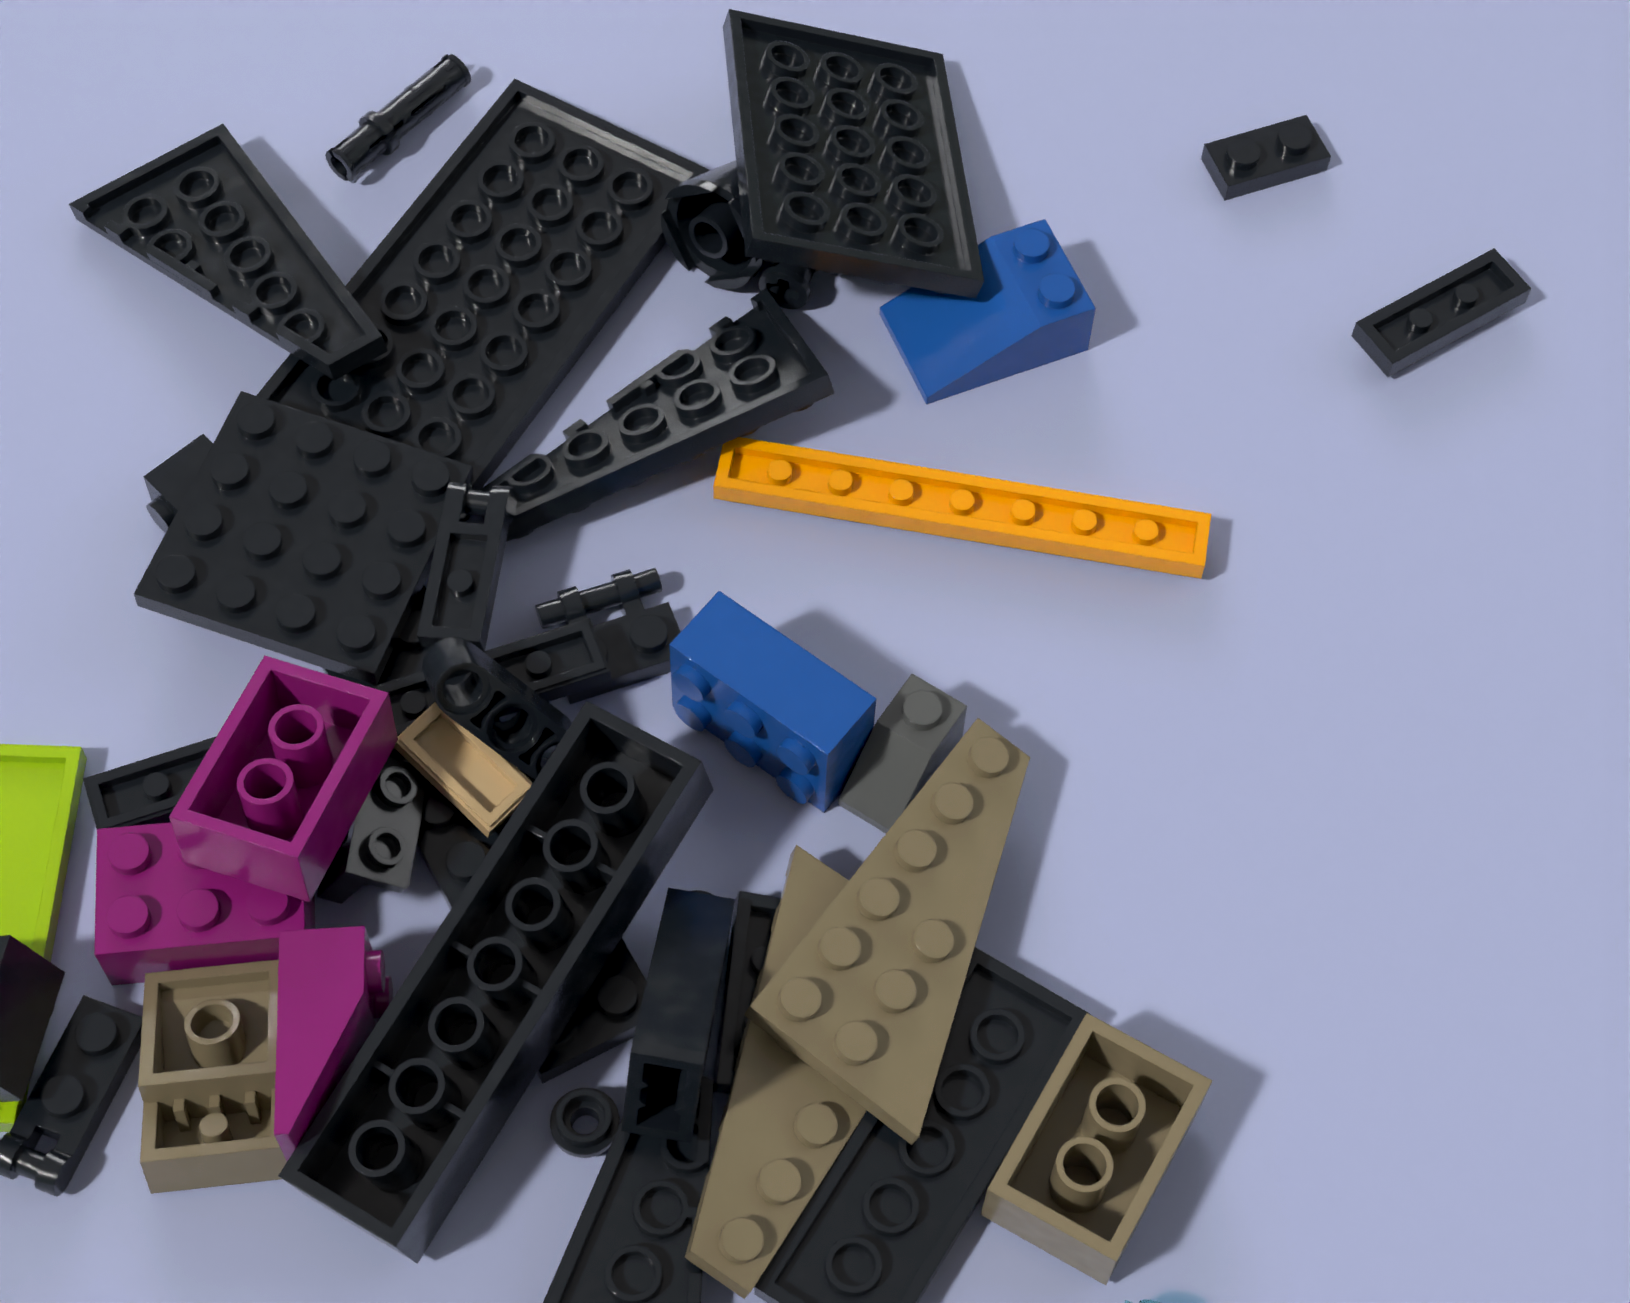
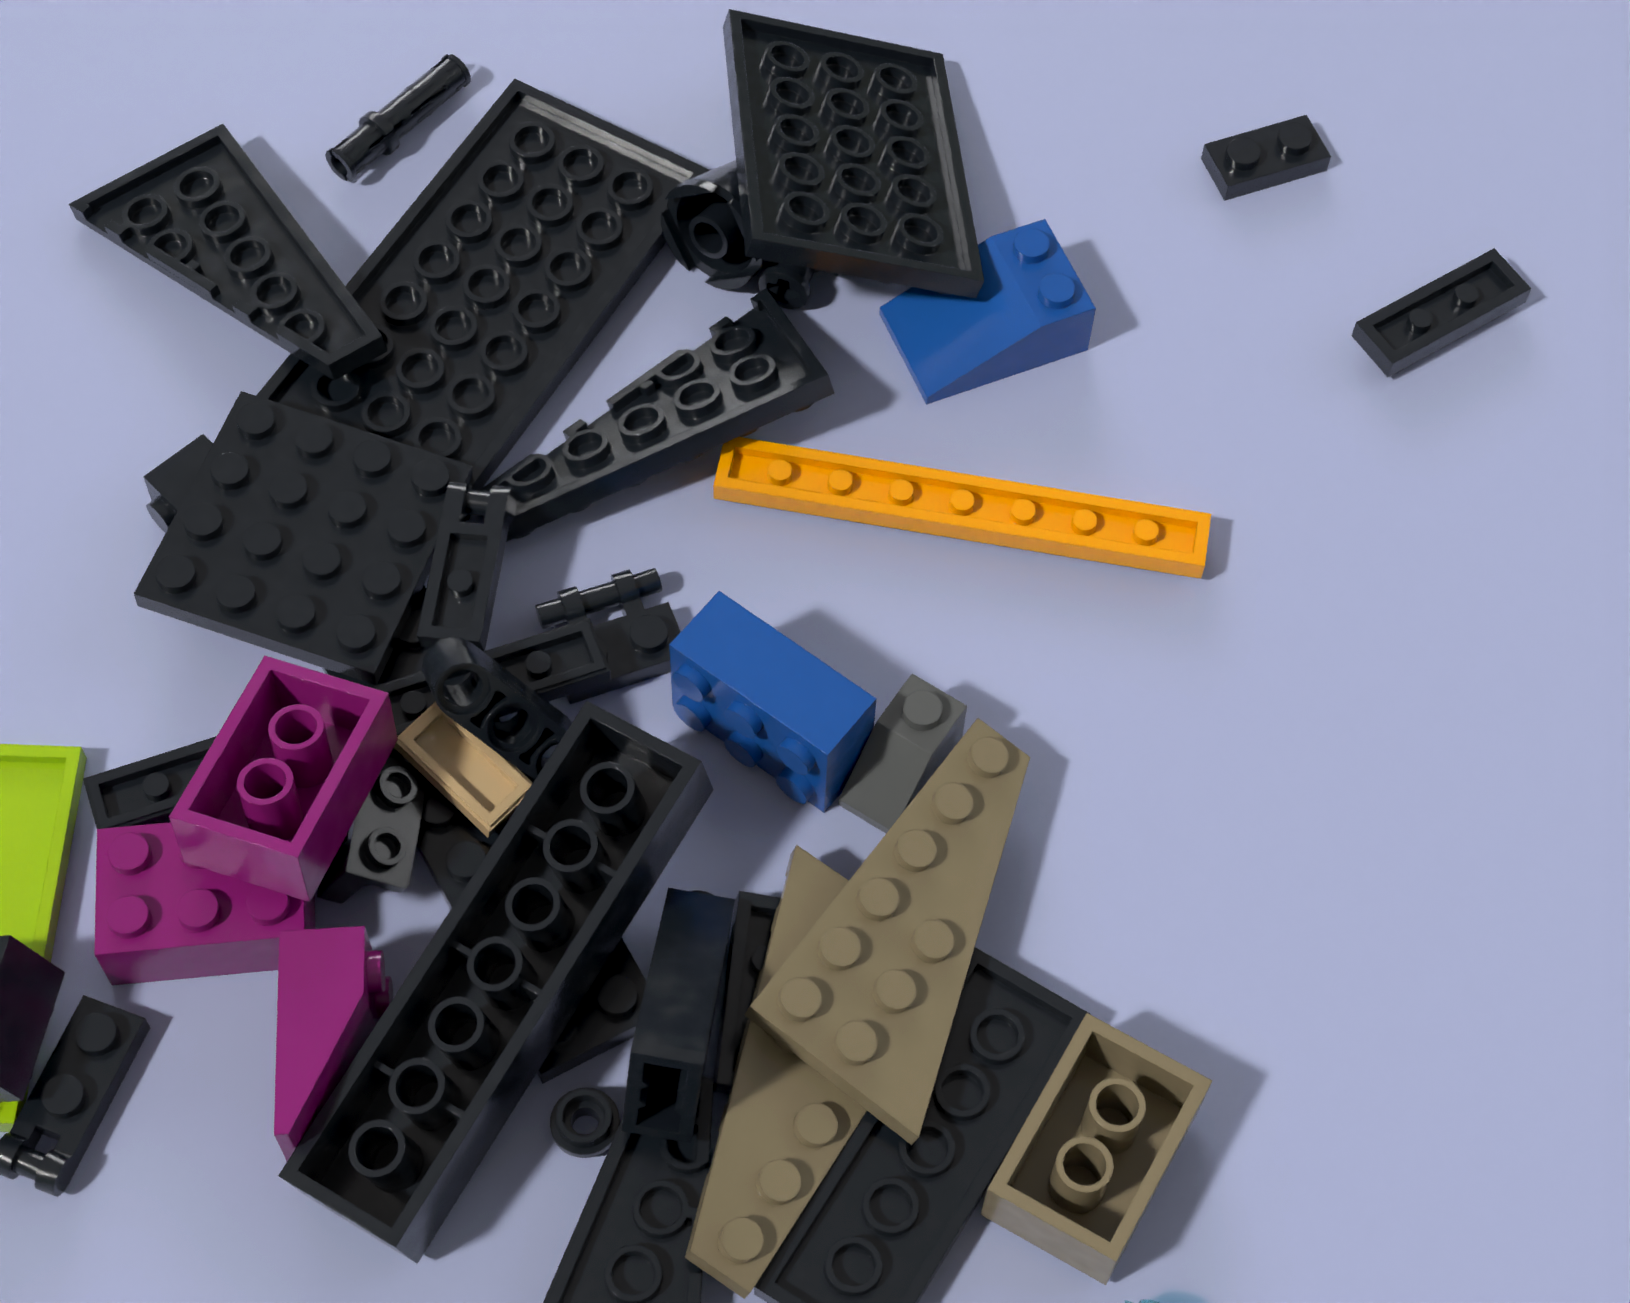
(209, 1077): dark tan slope -> none

